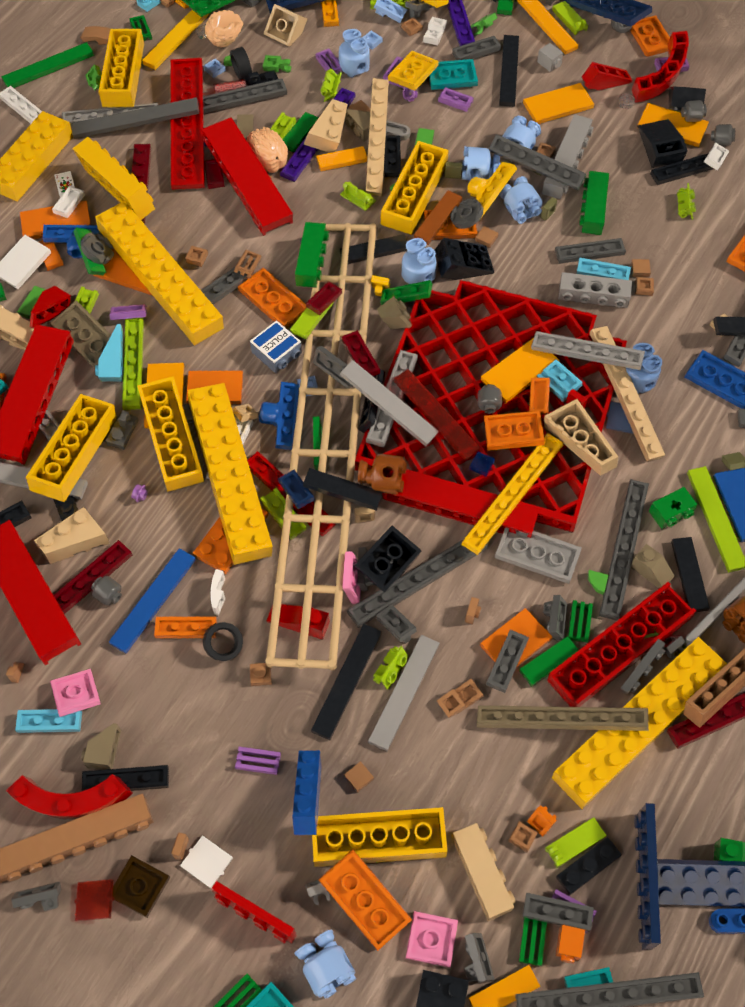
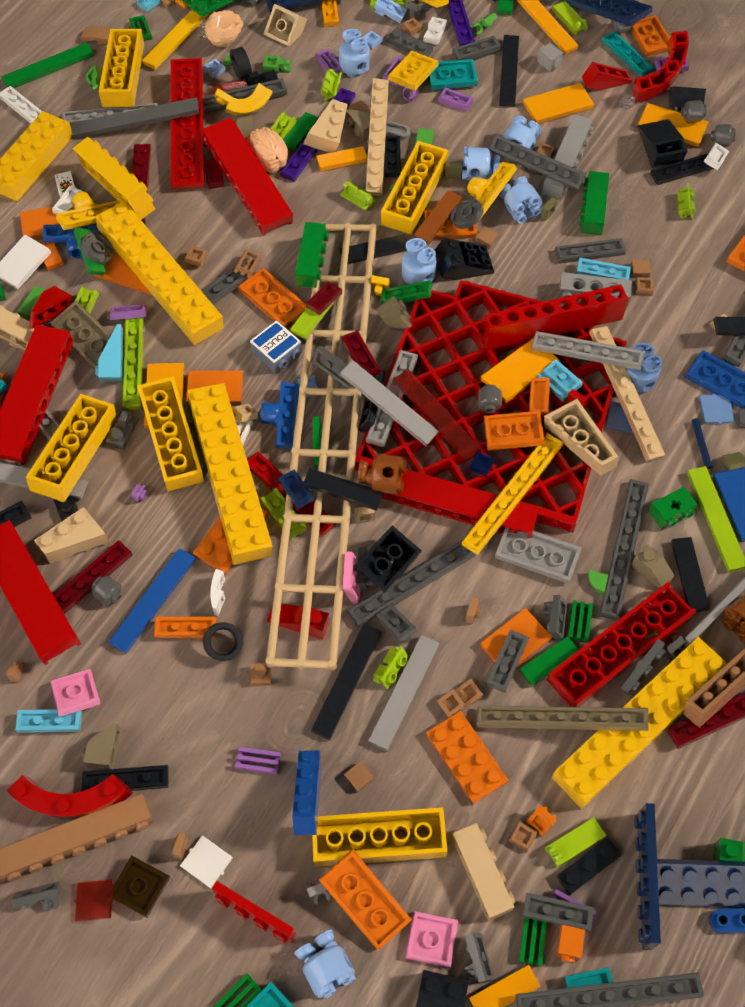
(84, 211): none -> yellow plate
(244, 106): none -> yellow arch
(409, 43): none -> dark grey plate
(467, 757): none -> orange plate
(554, 319): none -> red tile
(628, 54): none -> teal tile
(701, 443): none -> dark blue bar
(716, 409): none -> medium blue piece

